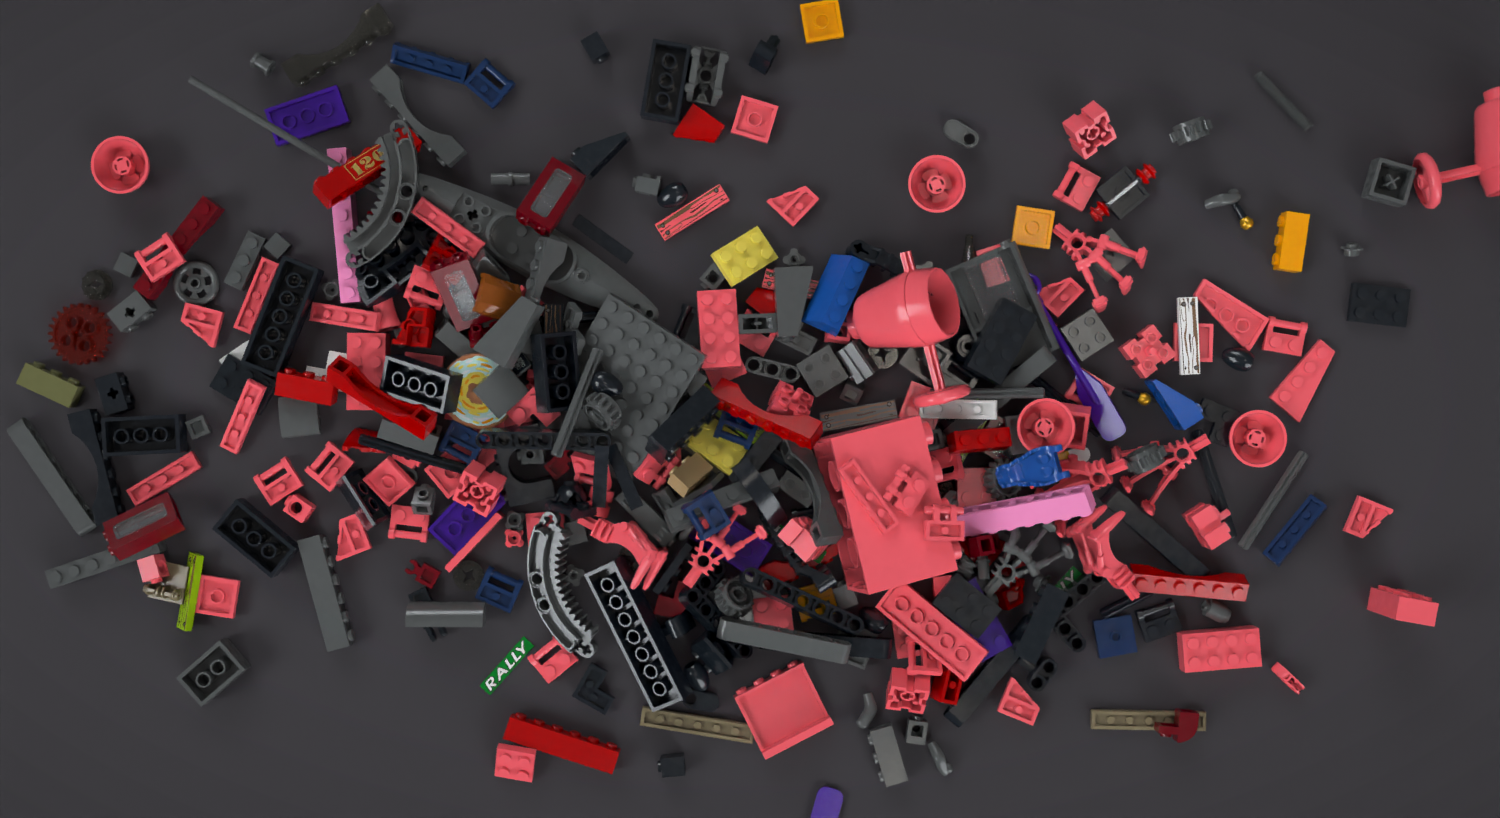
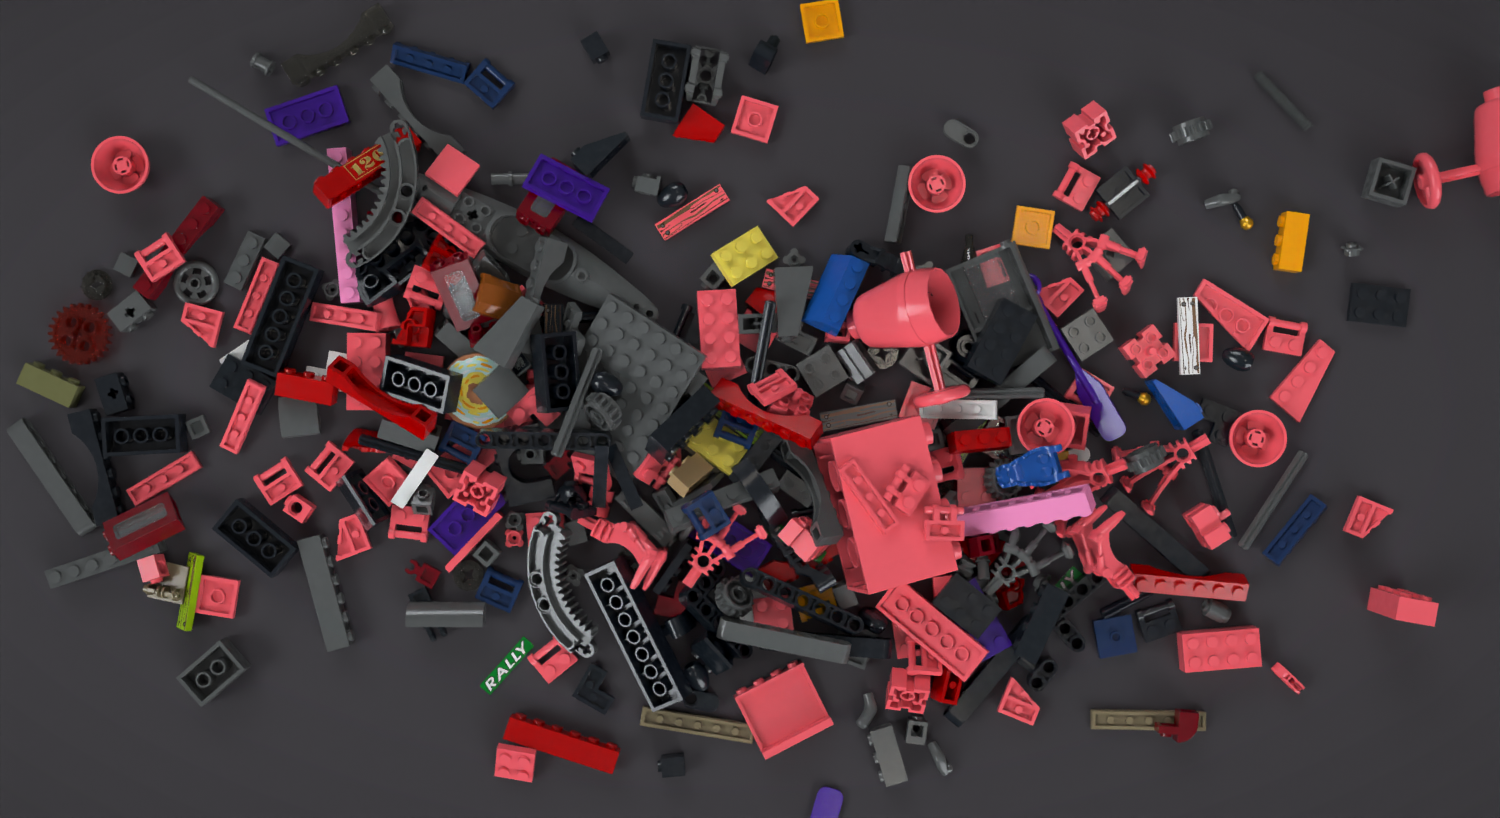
(414, 478): none -> white sticker
(452, 170): none -> coral tile
(487, 553): none -> dark grey brick
(566, 188): none -> dark purple plate
(762, 346): none -> black axle
(772, 387): none -> coral plate
(898, 207): none -> dark grey brick

